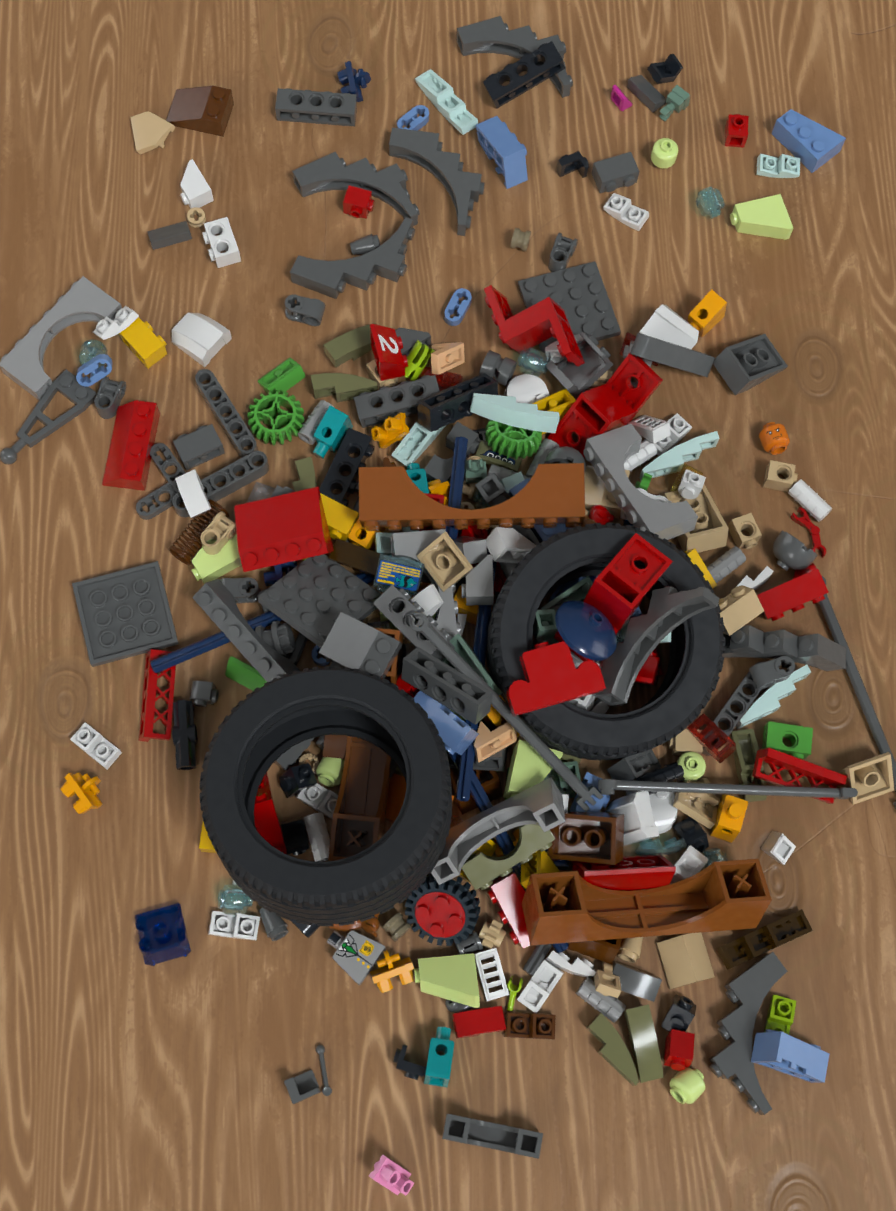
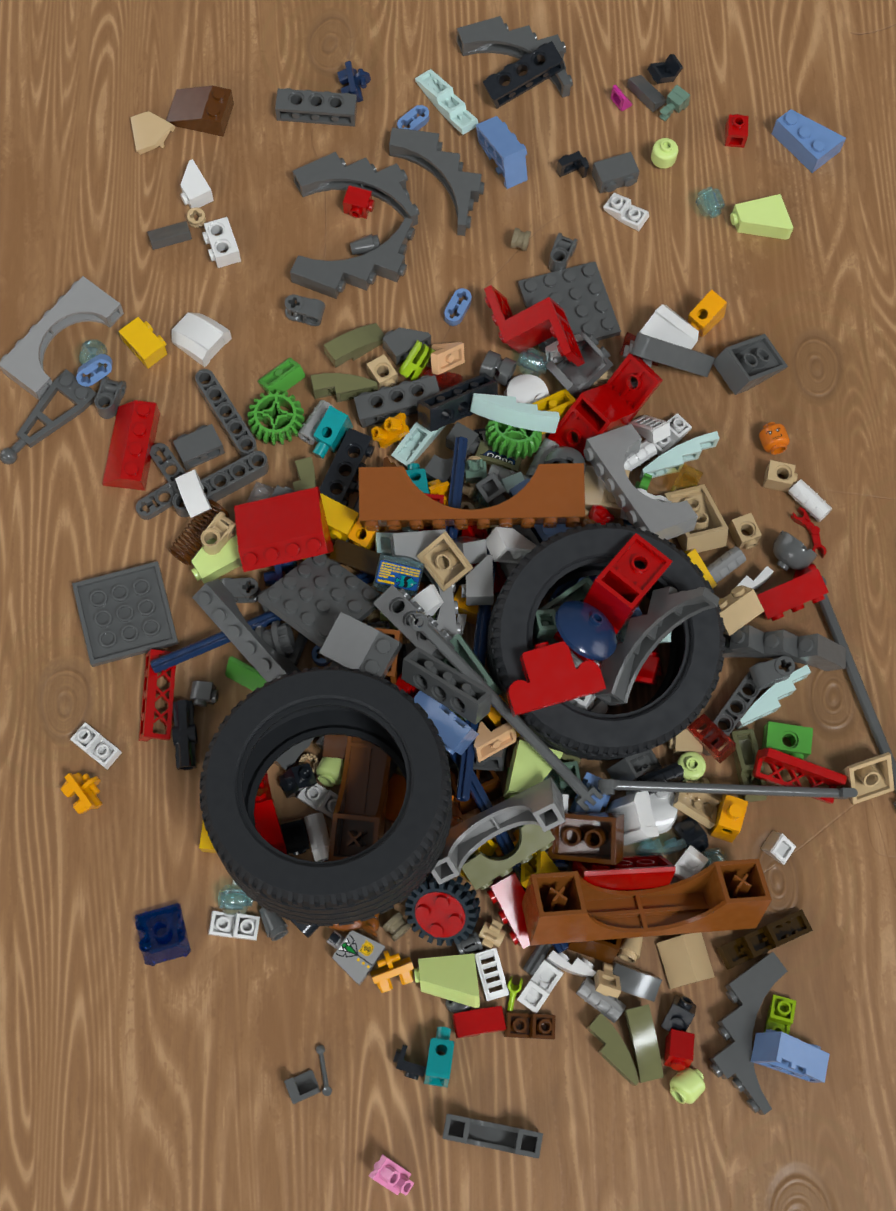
(108, 328): white slope -> none
(387, 352): red slope -> none
(691, 485): white plate -> none
(781, 167): light aqua slope -> none

